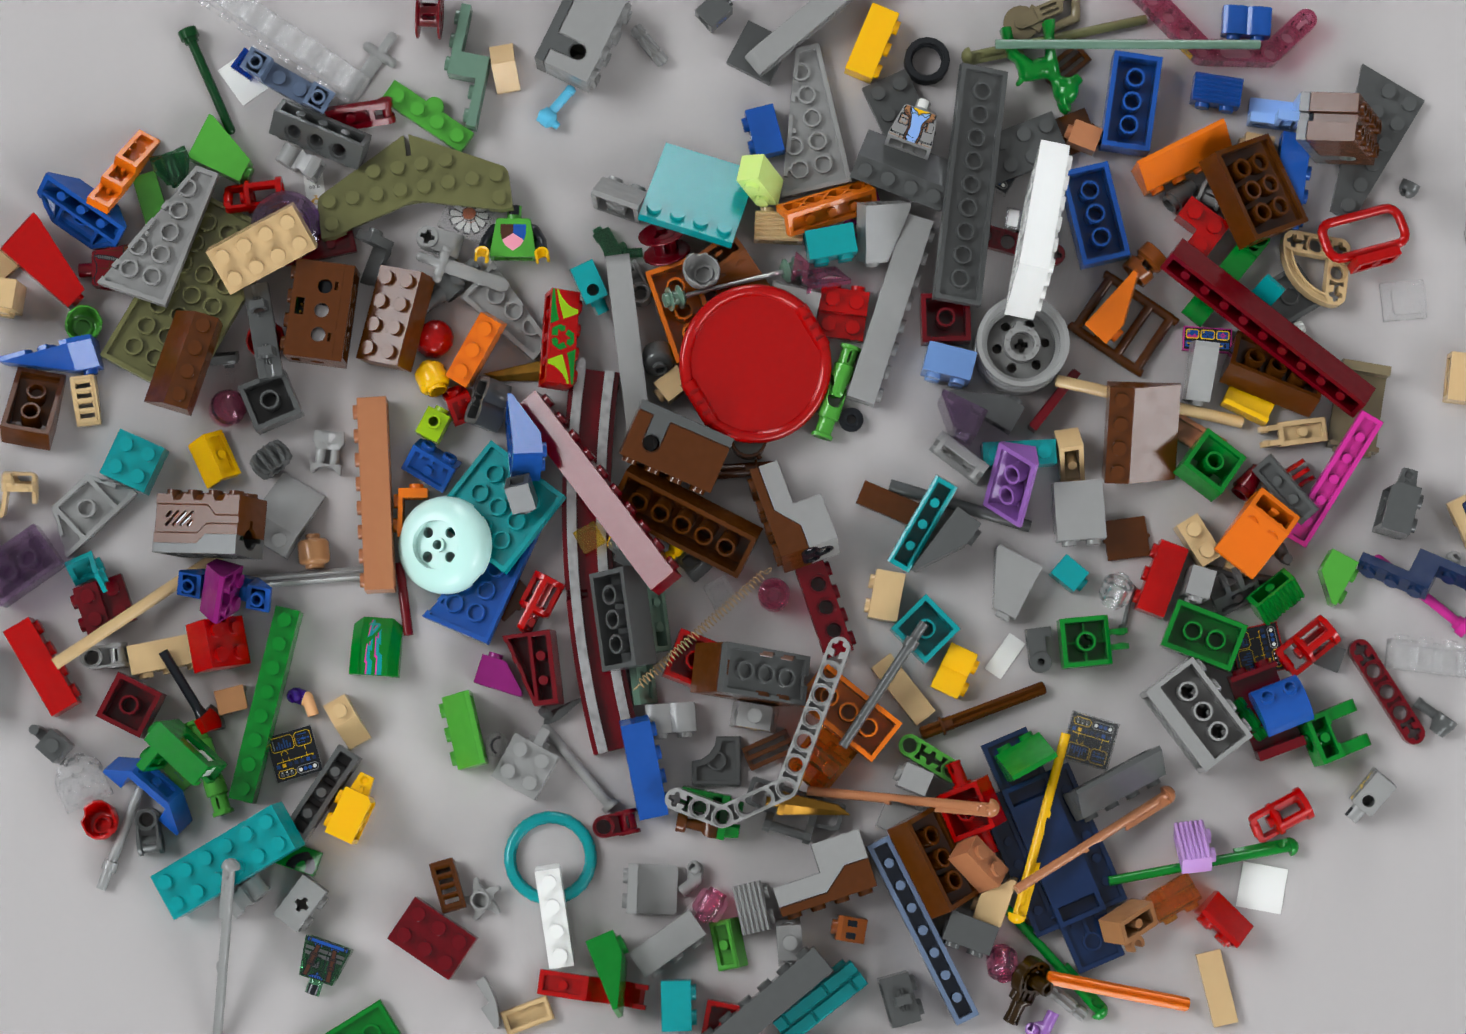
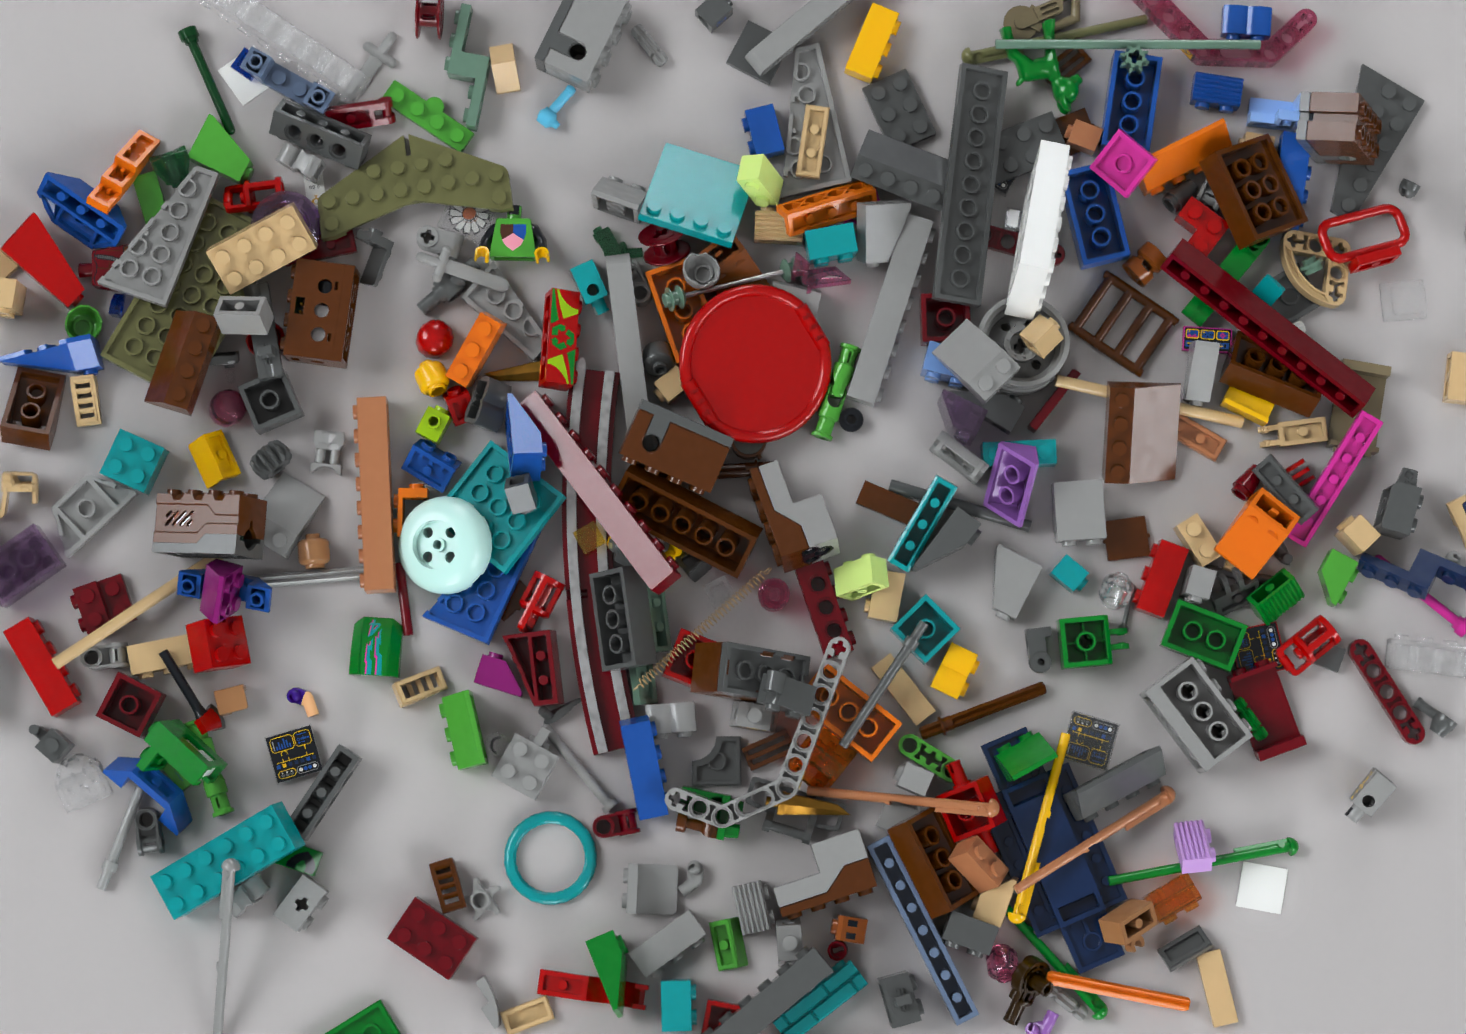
(86, 568): teal bracket -> none
(99, 820): red hair -> none
(117, 305): none -> clear blue tile
(243, 315): none -> light grey brick
(265, 704): green brick -> none
(322, 962): torso -> none
(347, 721): tan slope -> none
(352, 810): yellow hinge -> none
(395, 318): brick -> none
(403, 702): none -> tan slope
(554, 916): white brick -> none
(709, 905): clear pink head -> none
(786, 695): none -> dark grey hinge
(812, 142): none -> tan tile
(837, 956): none -> dark red hinge
(843, 312): red plate -> none
(861, 577): none -> yellowish green brick
(913, 130): torso -> none
(939, 47): black tyre -> none
(976, 361): none -> light grey slope
(1005, 656): white sticker -> none
(1042, 335): none -> tan brick
(1070, 454): tan slope -> none
(1113, 312): orange slope -> none
(1123, 163): none -> dark pink plate
(1141, 60): none -> sand green gear
(1185, 948): none -> dark grey tile
(1209, 465): green slope -> none
(1224, 920): red slope -> none
(1275, 819): red piece -> none
(1282, 705): blue brick -> none
(1311, 265): none -> sand green plate
(1321, 739): green brick -> none
(1356, 534): none -> tan brick

